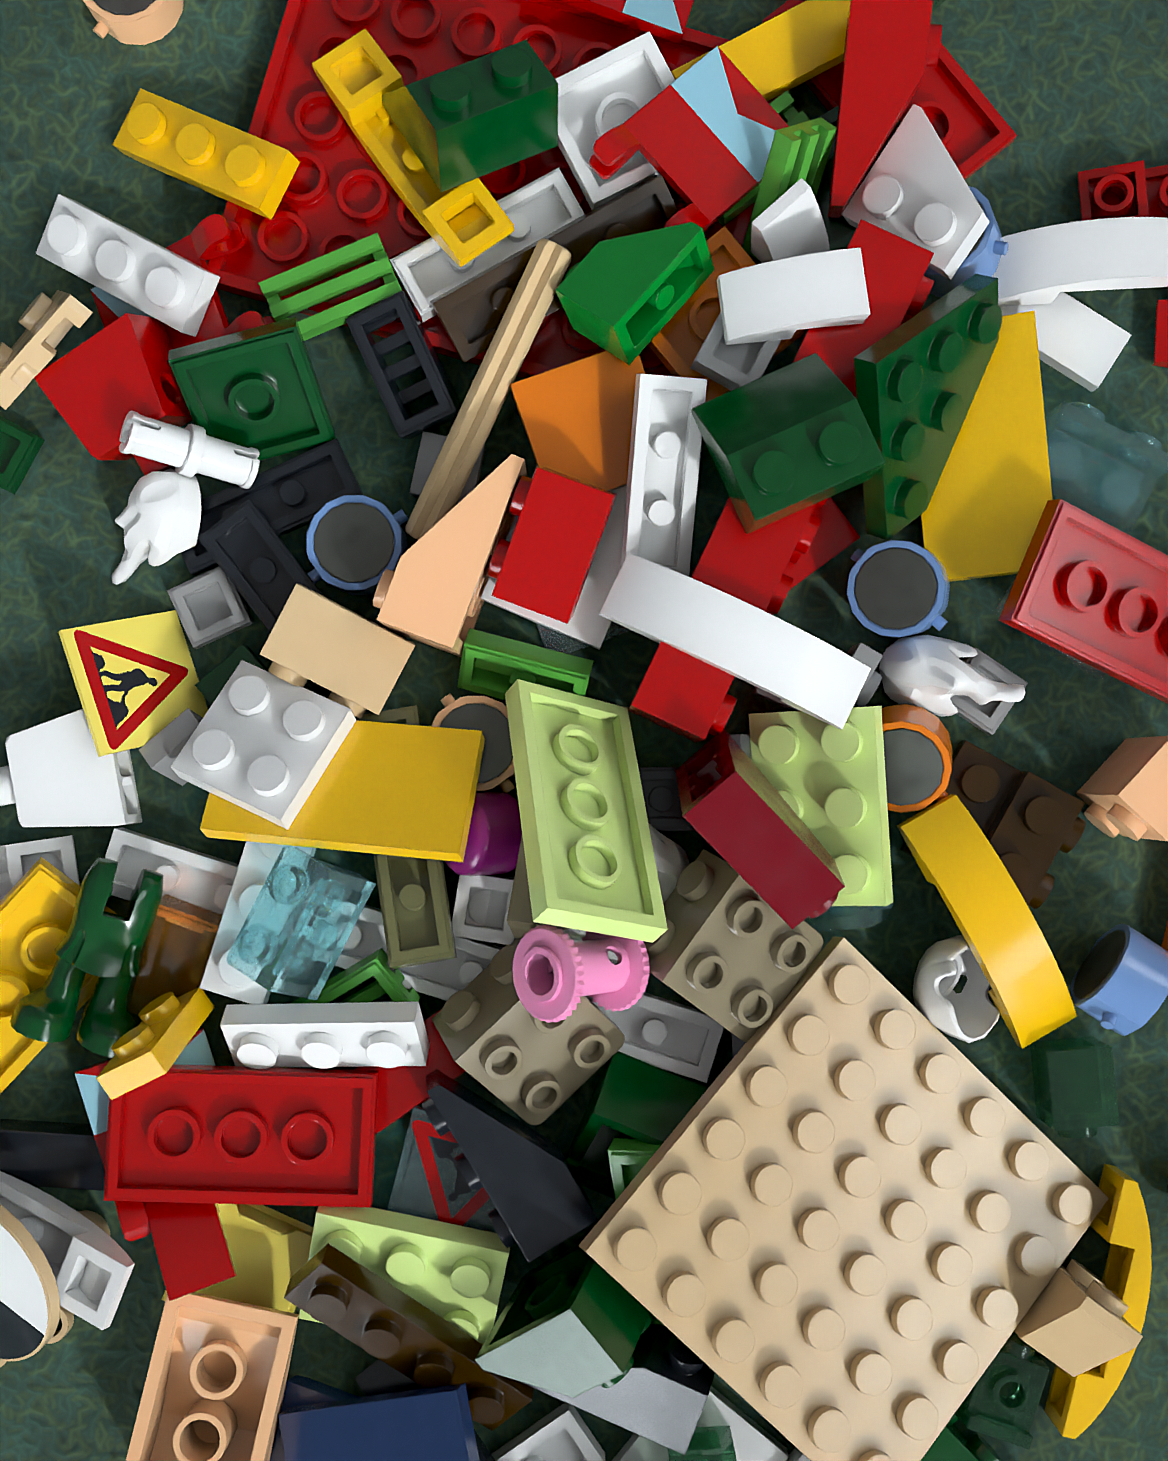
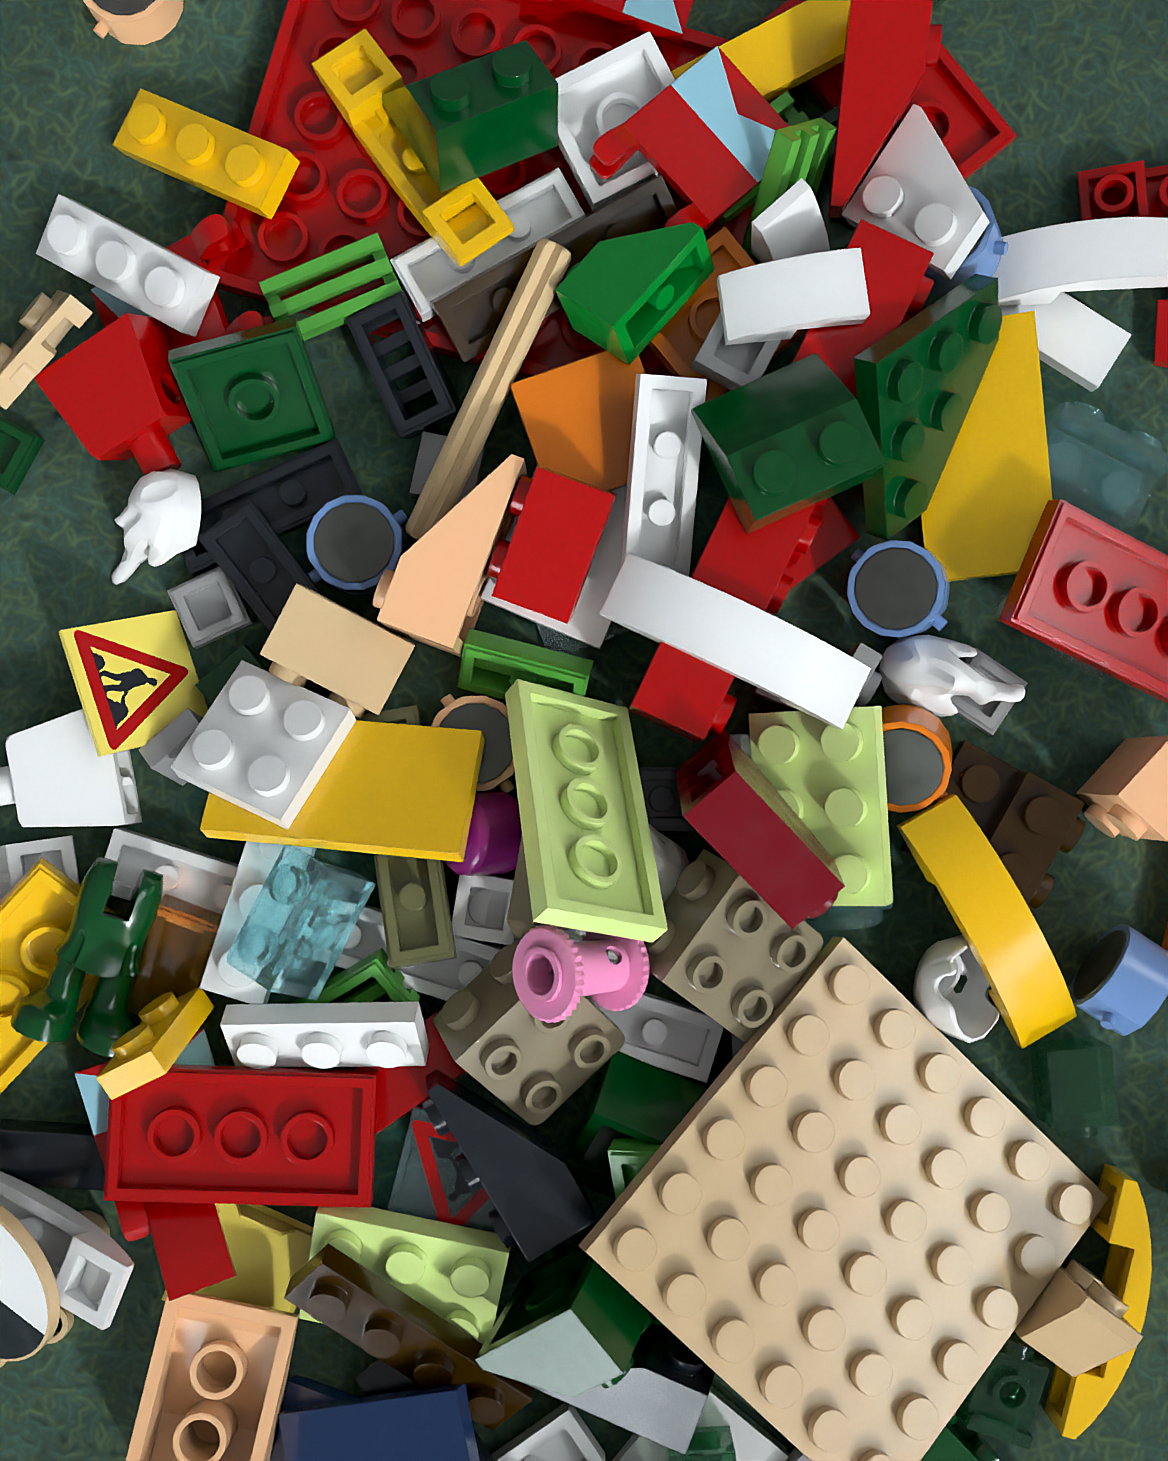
(188, 450): white pin -> none

